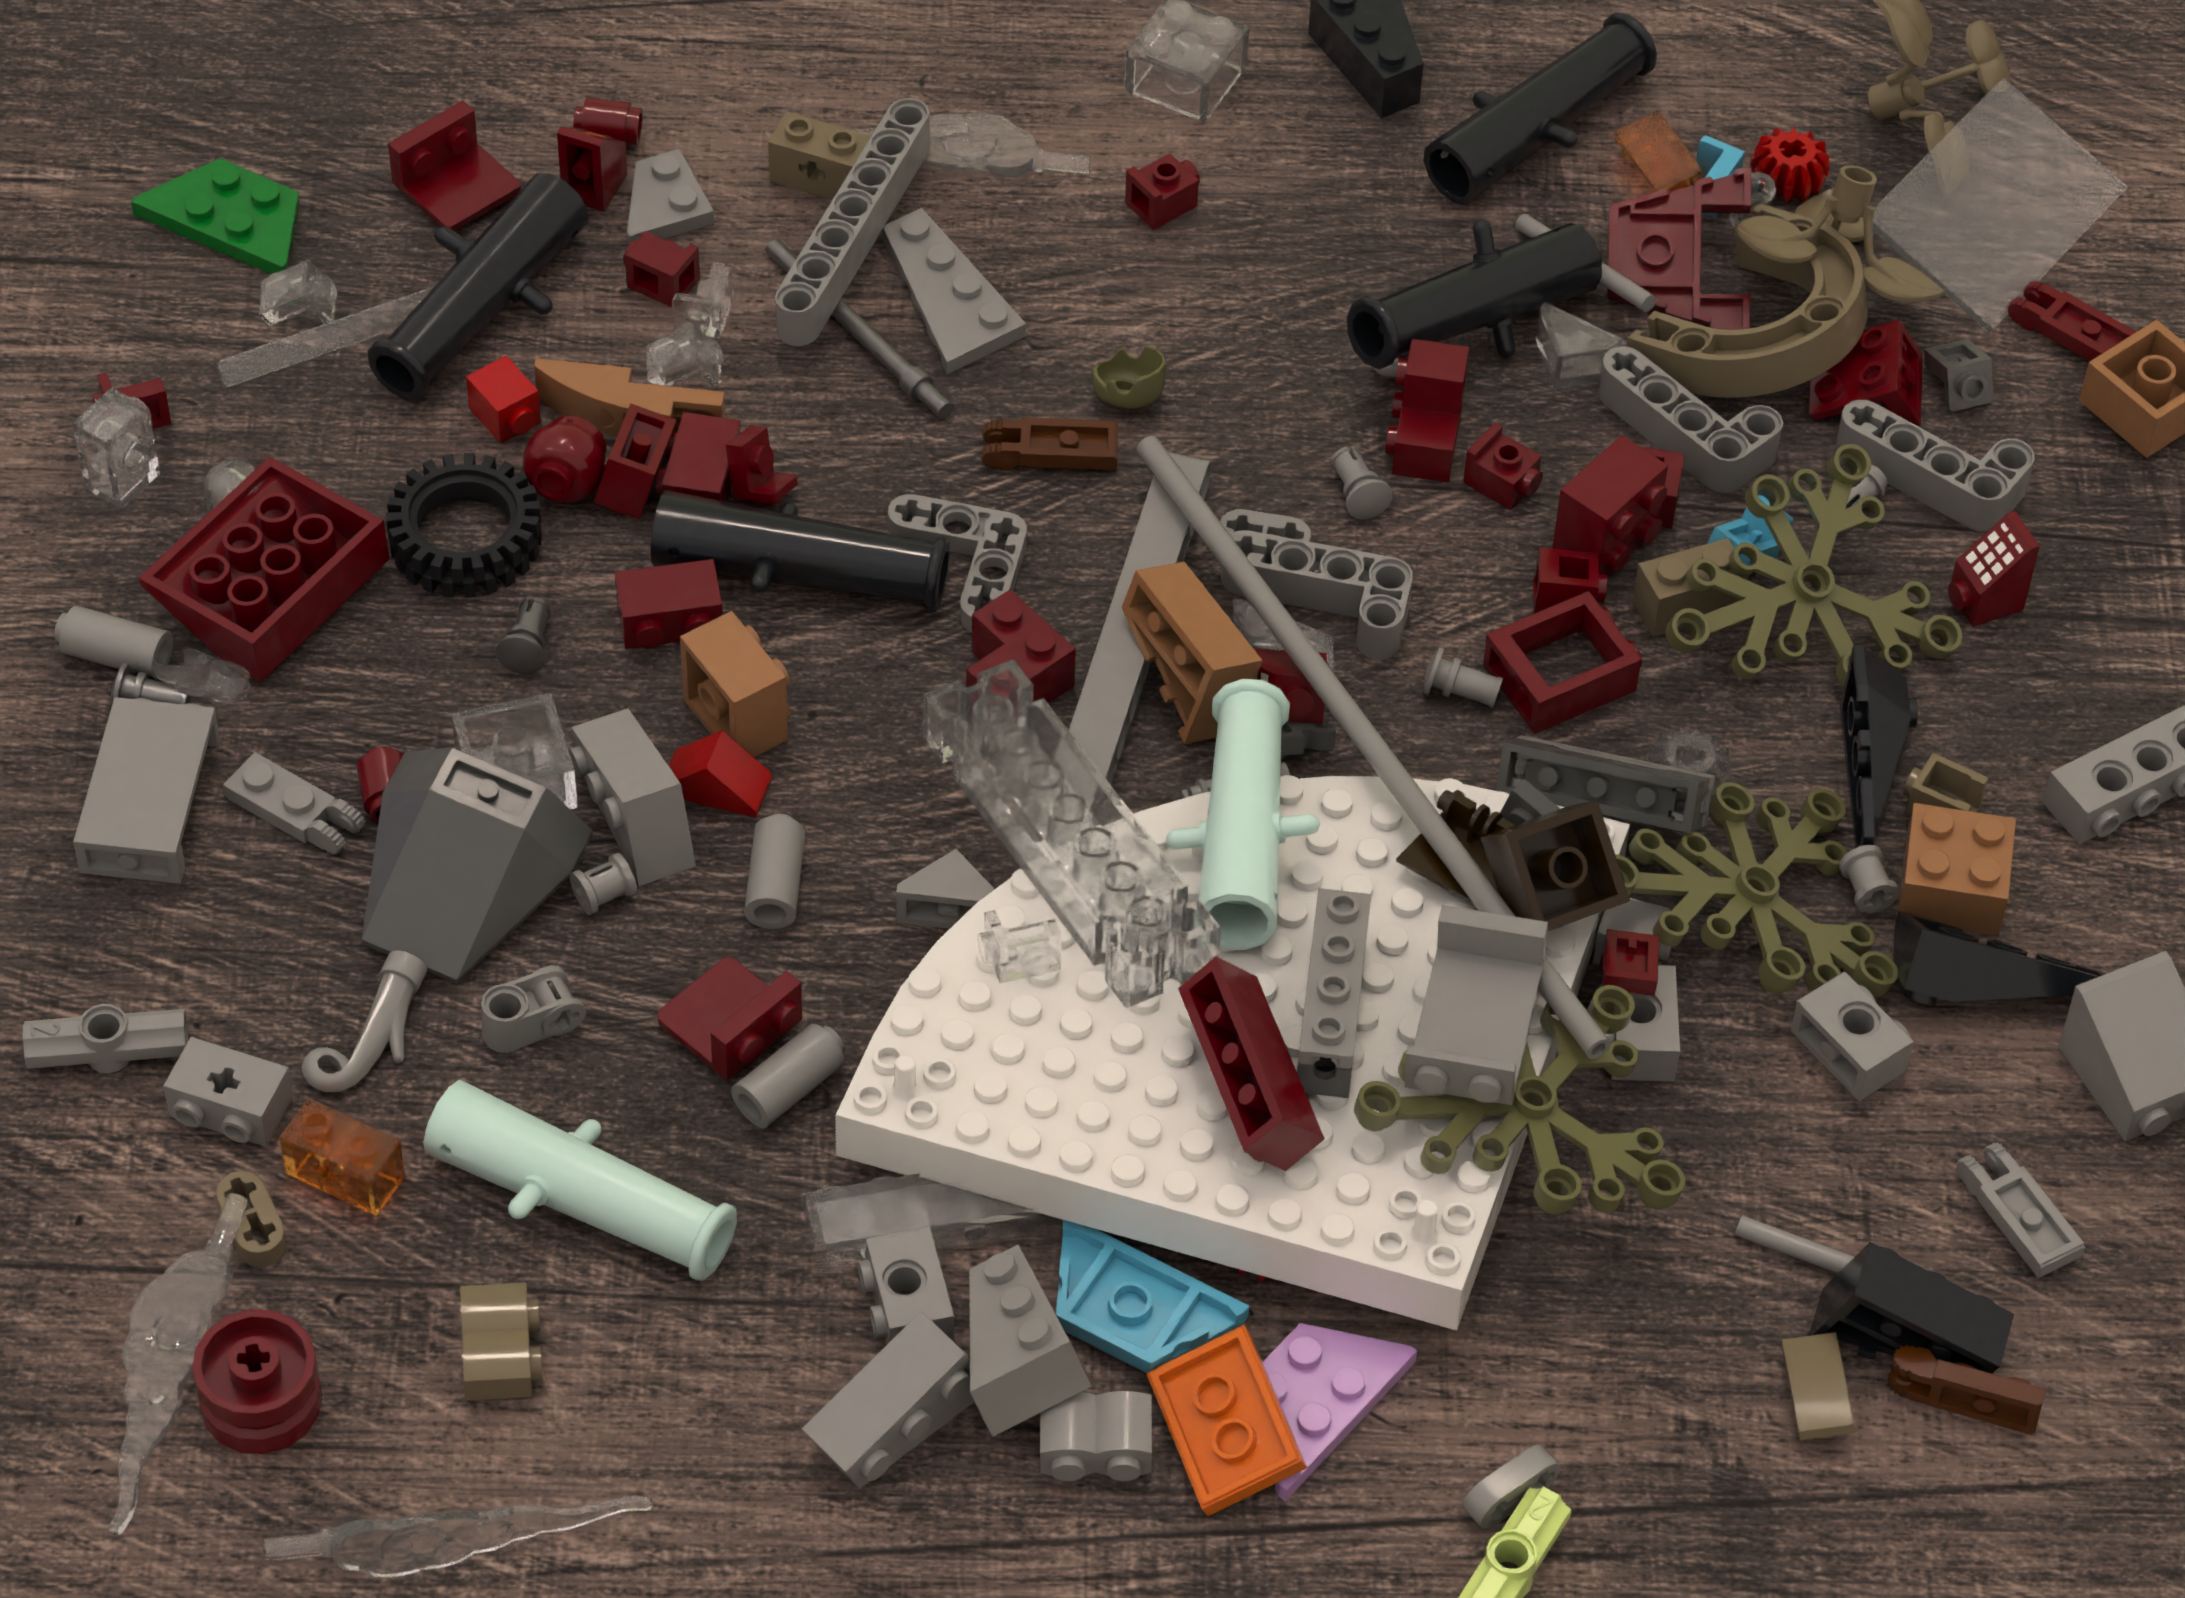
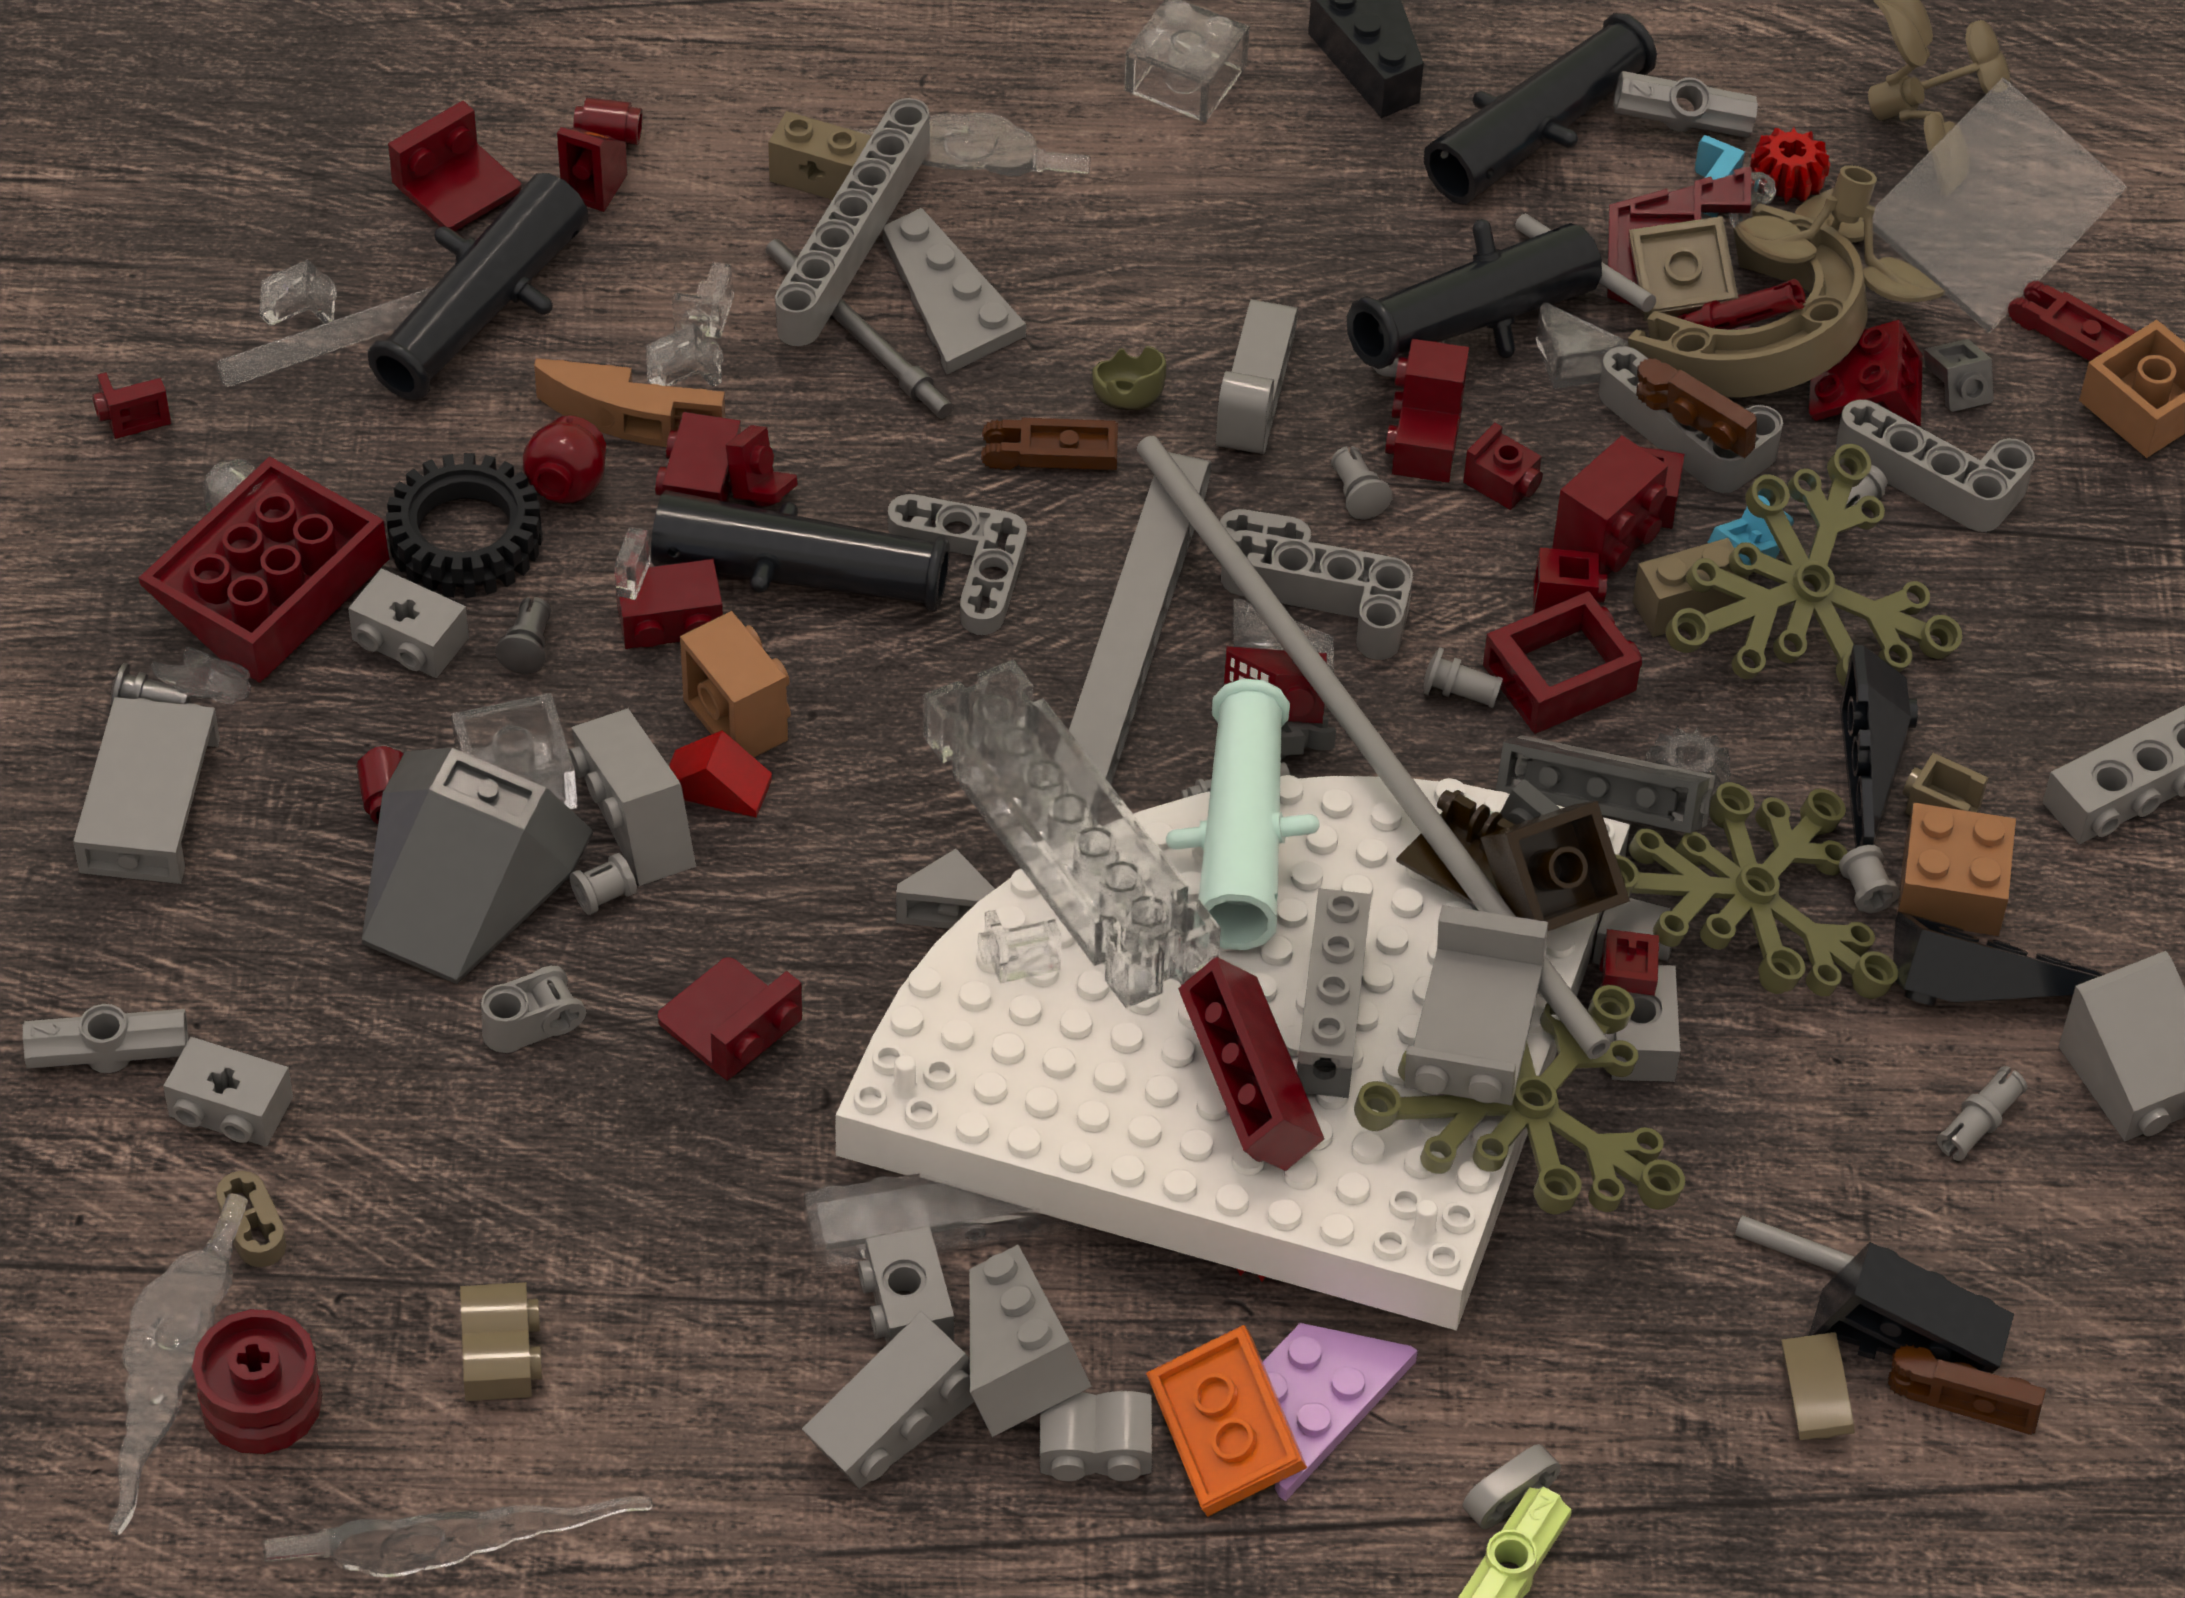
(112, 640): light grey brick -> none
(116, 447): clear brick -> none
(227, 212): green wing -> none
(291, 803): light grey hinge -> none
(342, 1156): clear orange brick -> none
(385, 1022): light grey plant -> none
(408, 623): none -> light grey brick
(503, 399): red brick -> none
(576, 1178): light aqua piece -> none
(632, 563): none -> clear tile
(634, 461): dark red slope -> none
(661, 267): dark red brick -> none
(666, 198): light grey wing -> none
(774, 872): light grey brick -> none
(789, 1074): light grey brick -> none
(1013, 630): dark red brick -> none
(1135, 1302): medium azure wing -> none
(1162, 190): dark red brick -> none
(1189, 641): medium nougat wedge -> none
(1254, 385): none -> light grey beam
(1658, 153): clear orange hinge -> none
(1683, 265): none -> dark tan tile
(1696, 406): none -> reddish brown hinge
(1713, 108): none -> light grey piece
(1750, 307): none -> dark red pin
(1859, 1061): light grey brick -> none
(1981, 1113): none -> light grey pin
(1995, 572): dark red slope -> none
(2021, 1211): light grey hinge -> none

